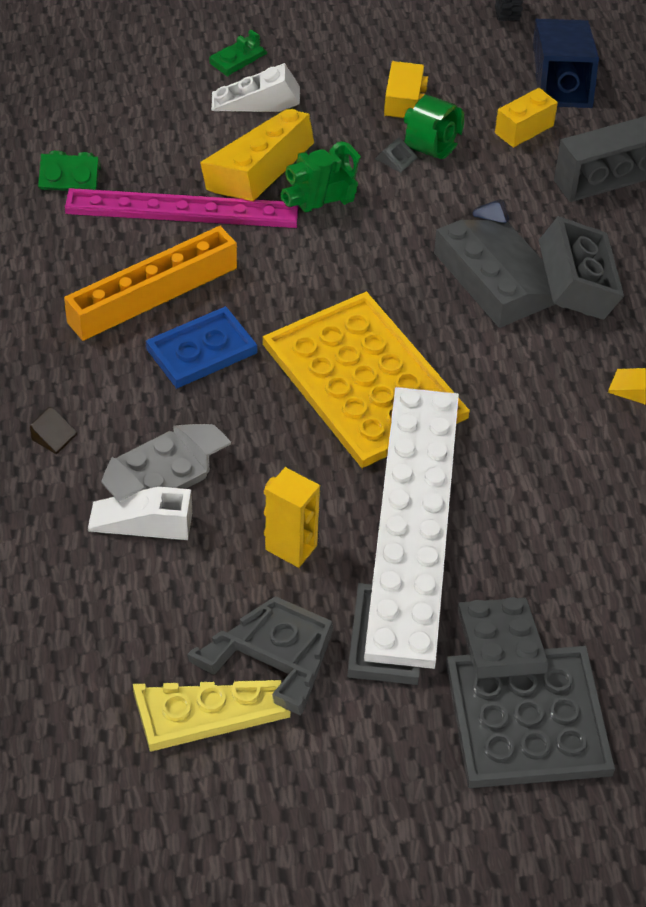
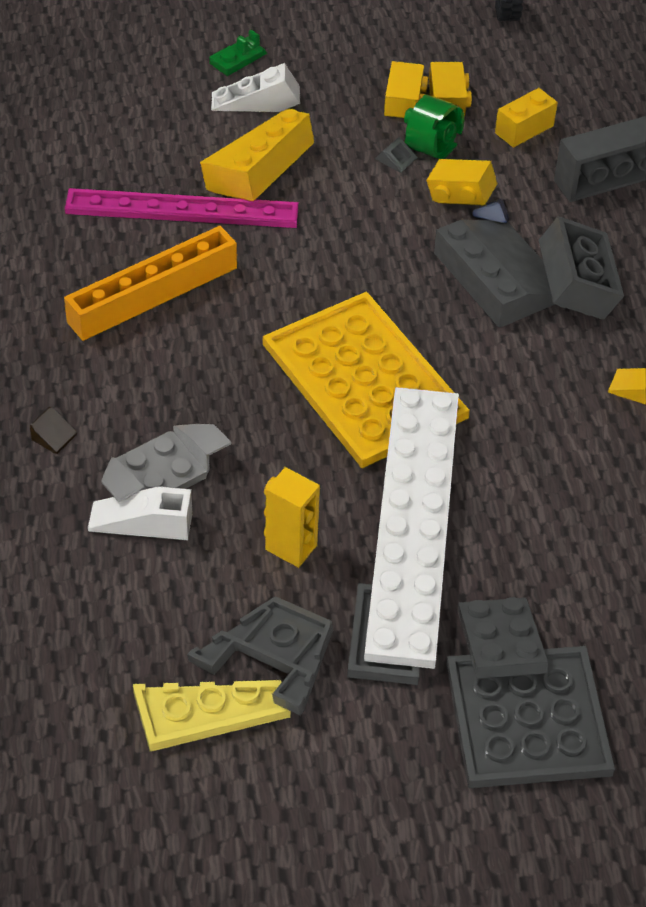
(68, 171): green bracket -> none
(201, 347): blue plate -> none
(322, 178): green hips -> none
(450, 83): none -> yellow brick
(462, 181): none -> yellow brick
(566, 61): dark blue slope -> none

